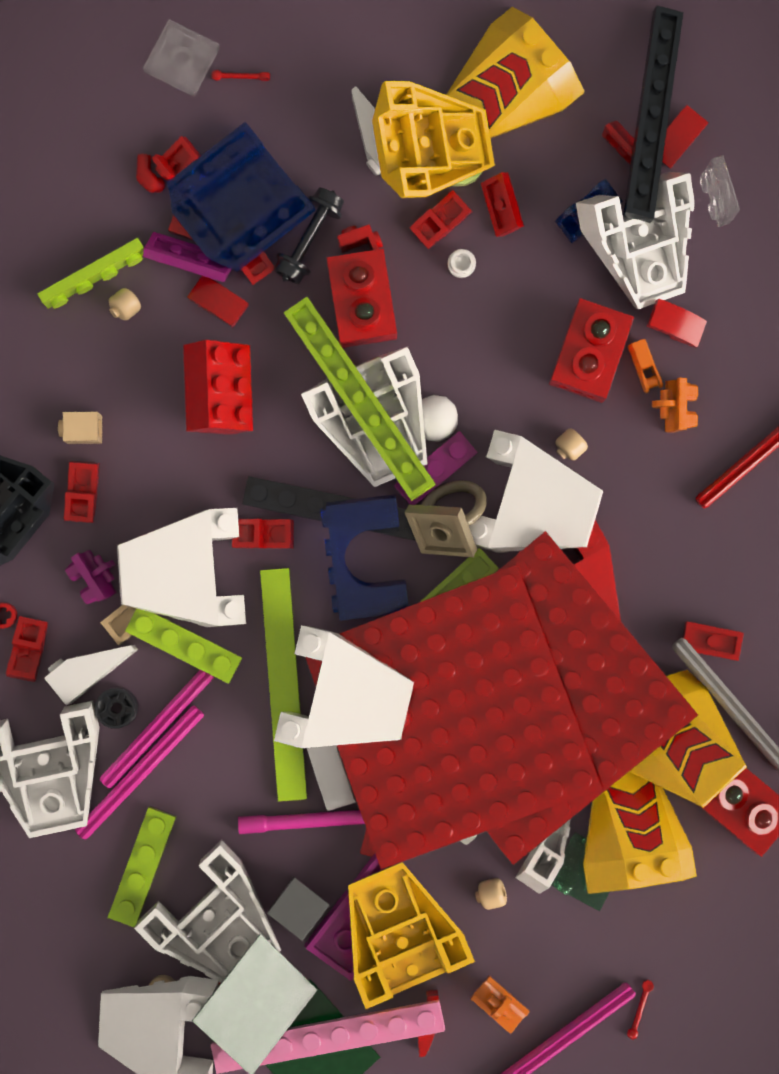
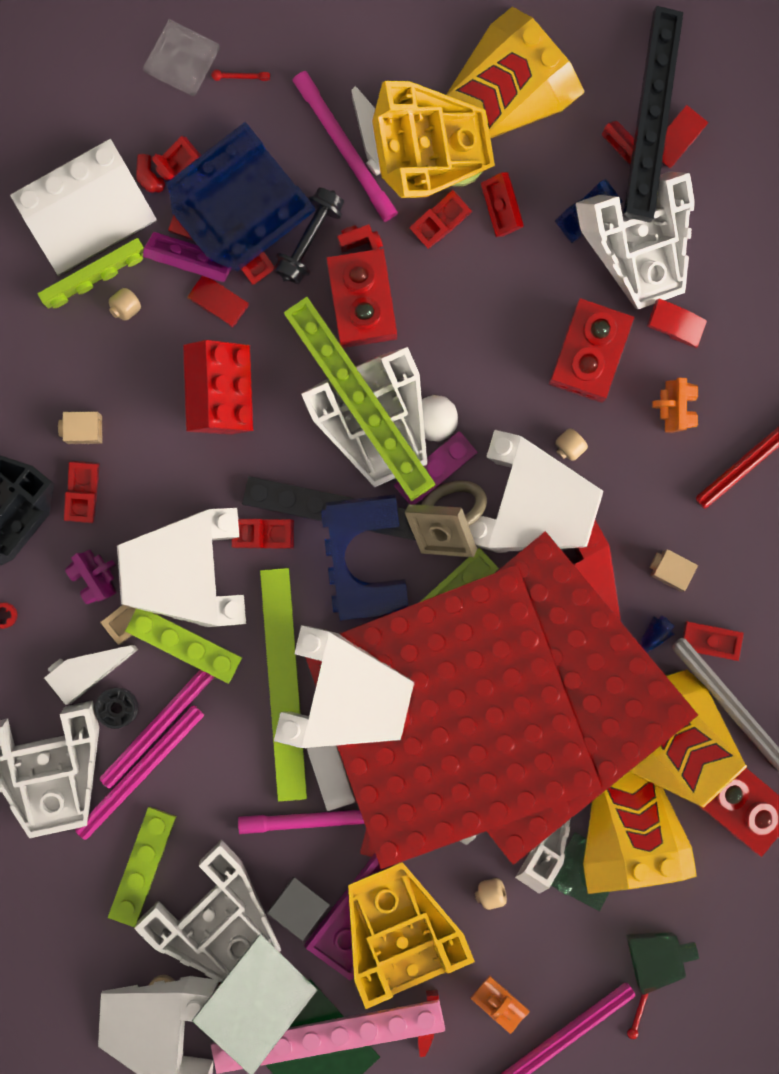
(27, 649): red slope -> none
(83, 207): none -> white slope
(312, 96): none -> dark pink piece
(461, 263): white plate -> none
(643, 361): orange bar -> none
(657, 633): none -> clear blue cone
(659, 959): none -> clear green torso
(672, 570): none -> tan brick
(722, 197): clear plate -> none

